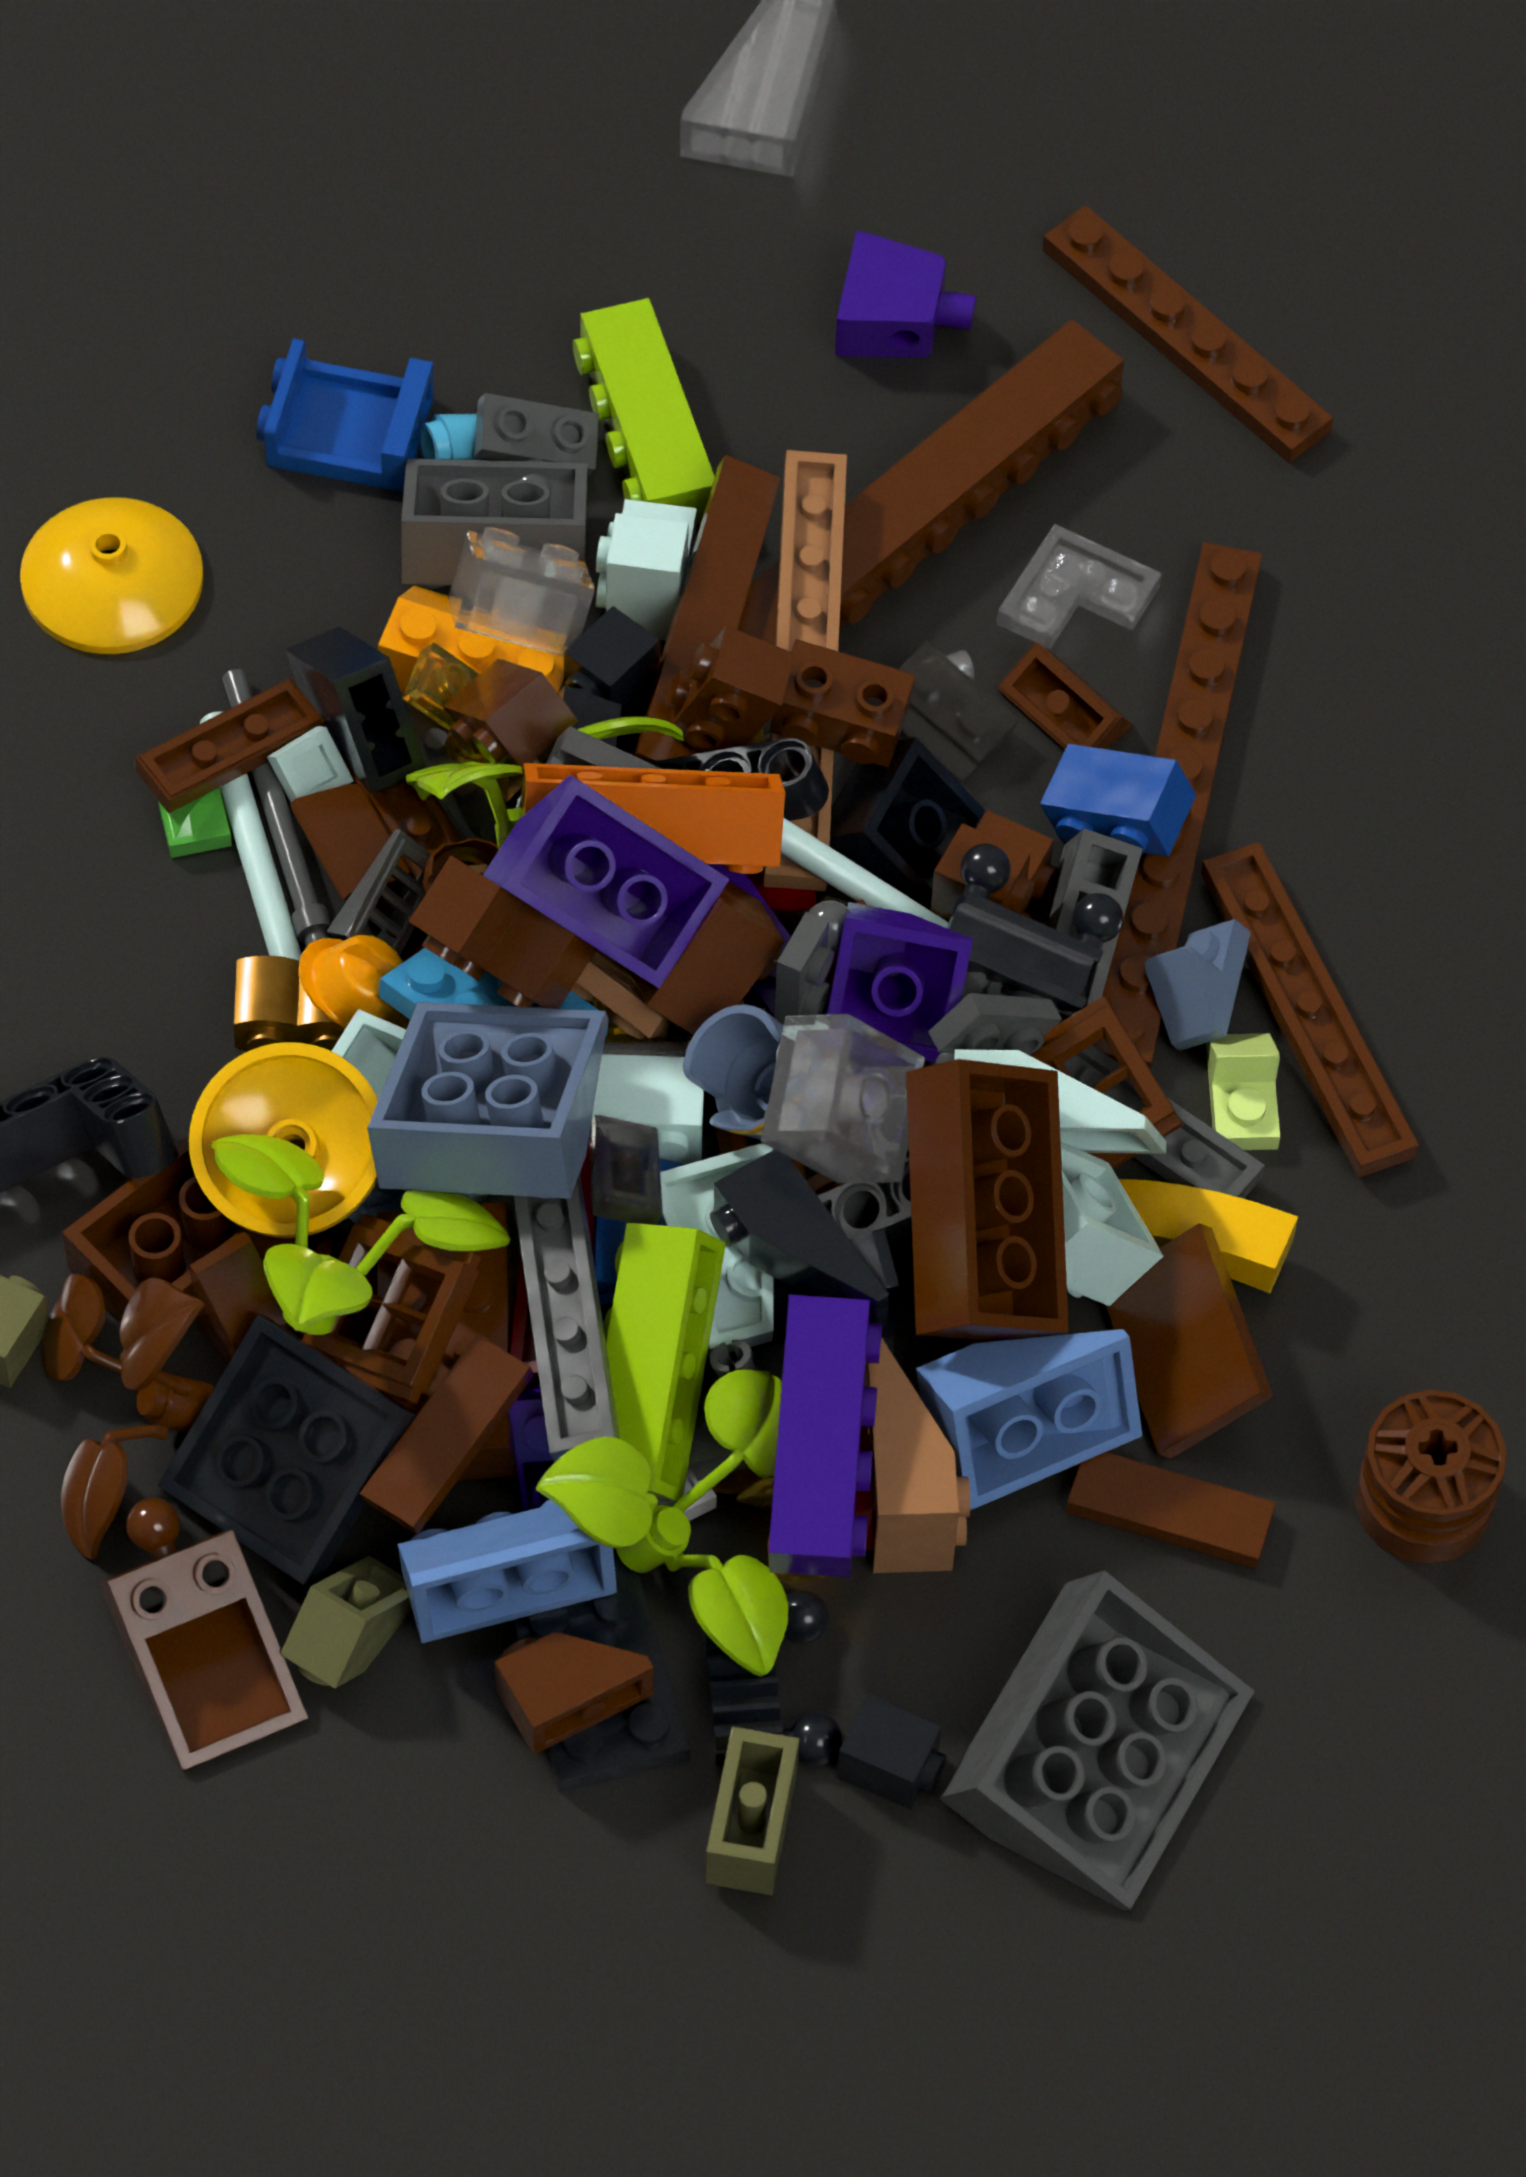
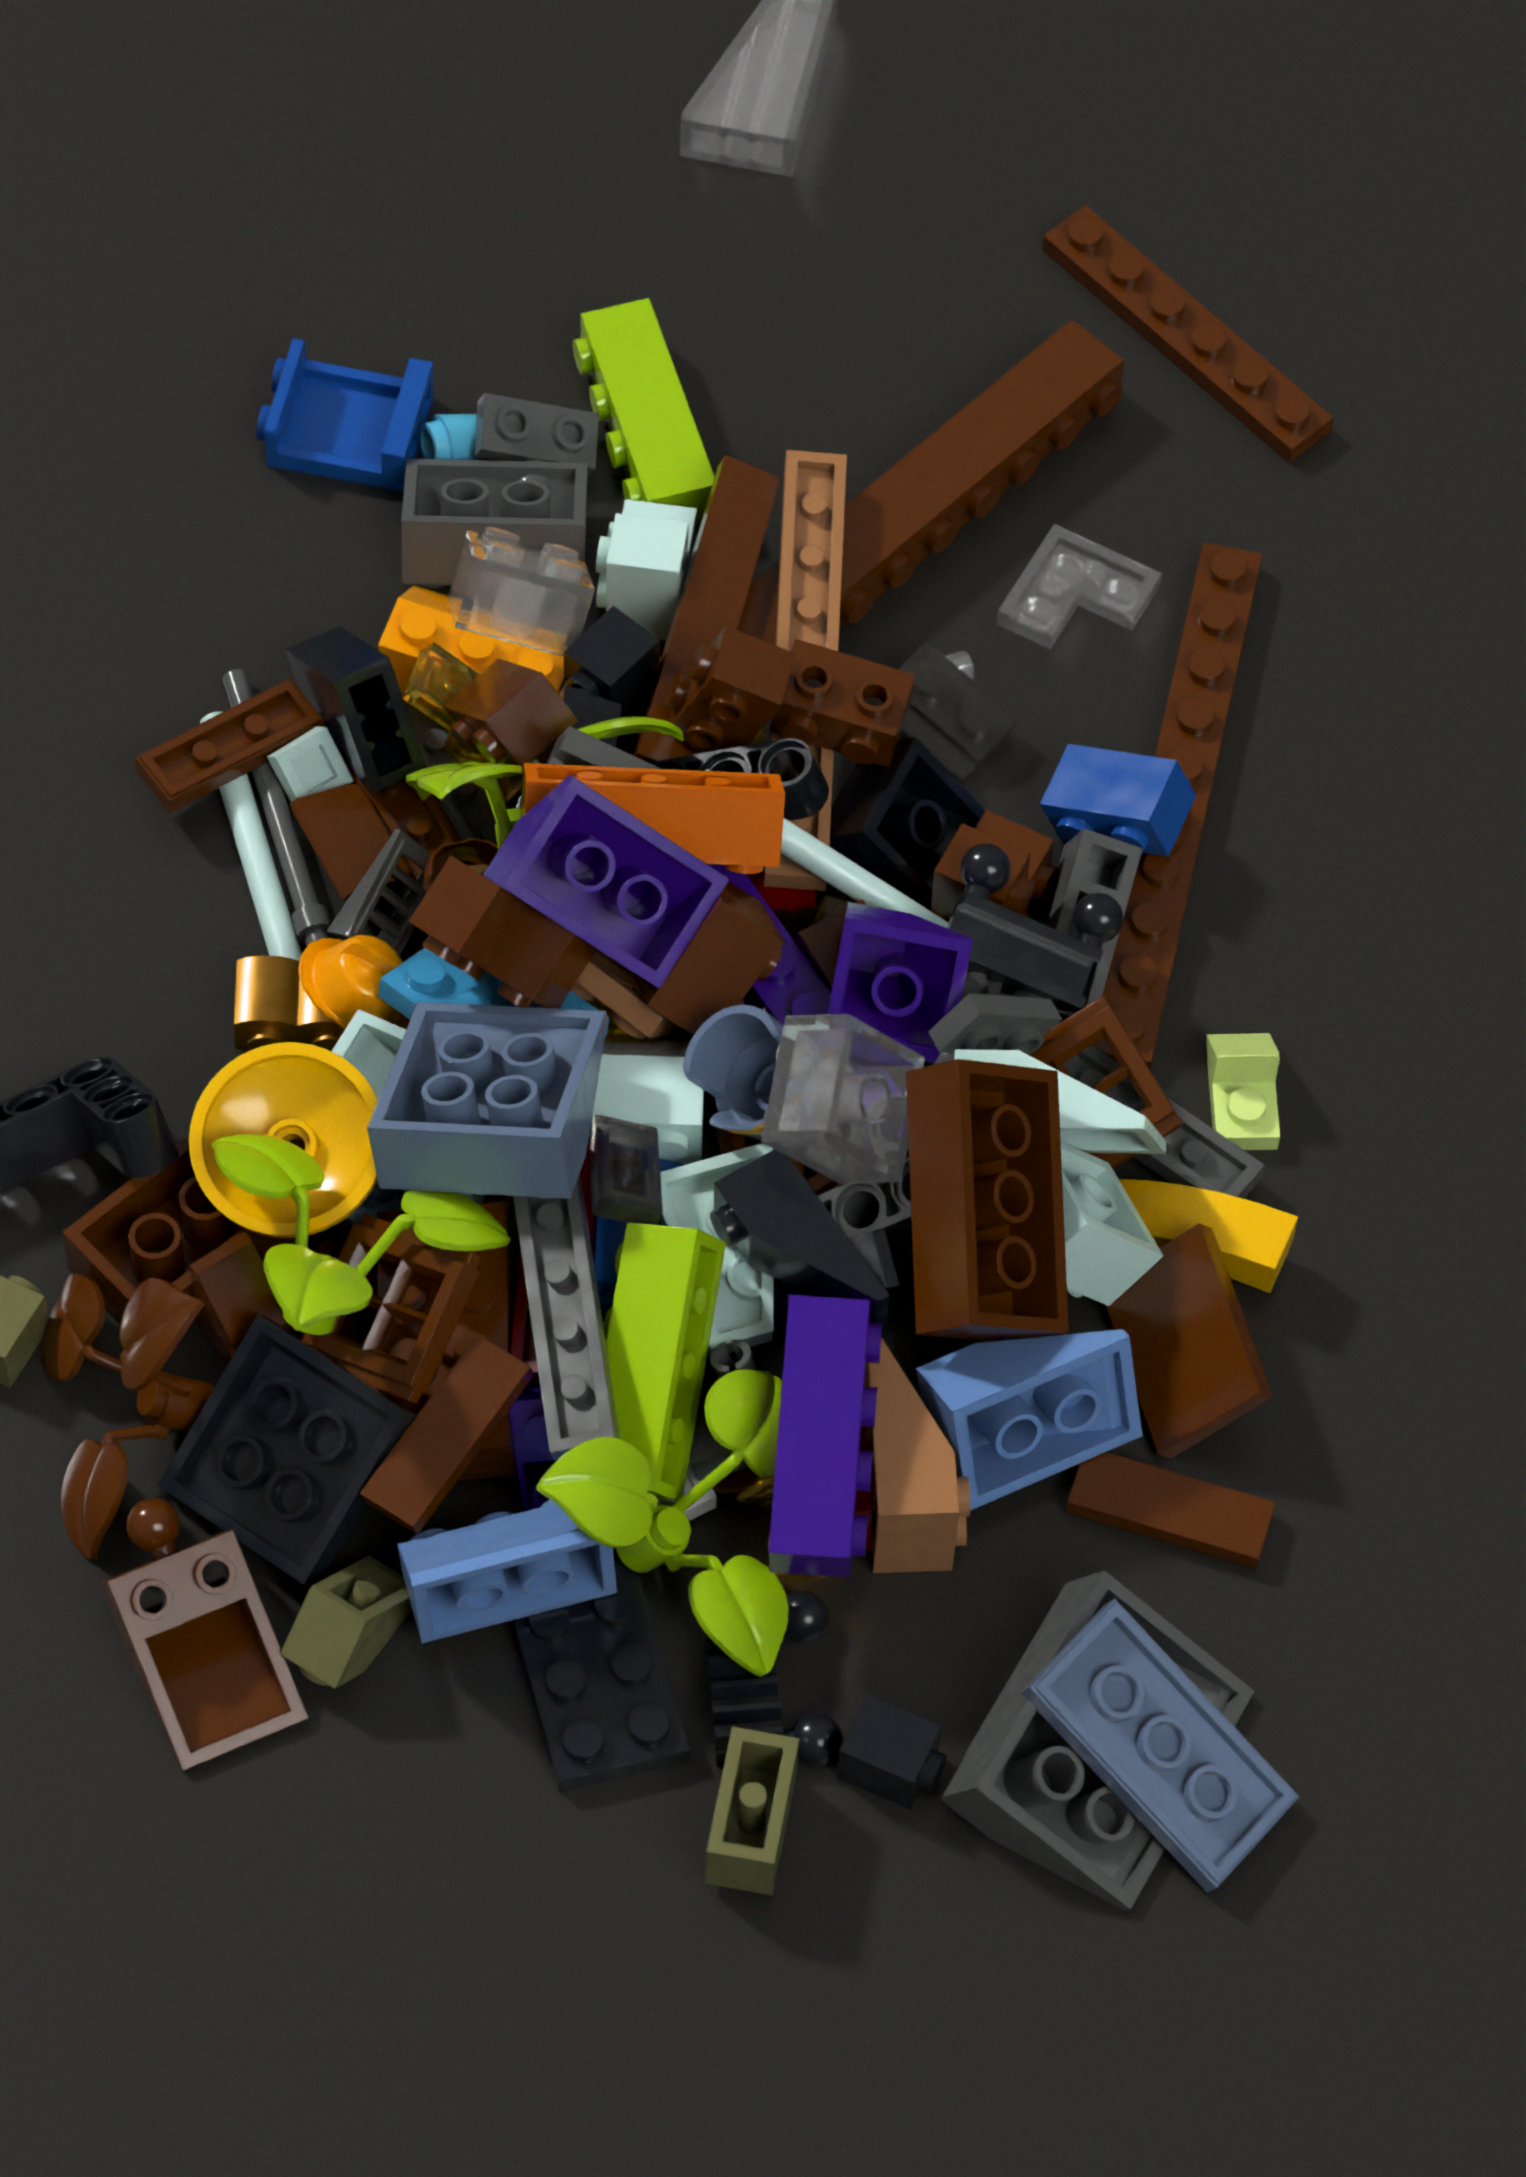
(115, 598): yellow dish -> none
(197, 826): bright green tile -> none
(568, 1685): reddish brown slope -> none
(807, 960): dark grey plate -> none
(896, 301): dark purple torso -> none
(1062, 701): reddish brown slope -> none
(1160, 1745): none -> sand blue tile
(1199, 983): sand blue slope -> none
(1310, 1011): reddish brown plate -> none
(1422, 1507): reddish brown wheel -> none

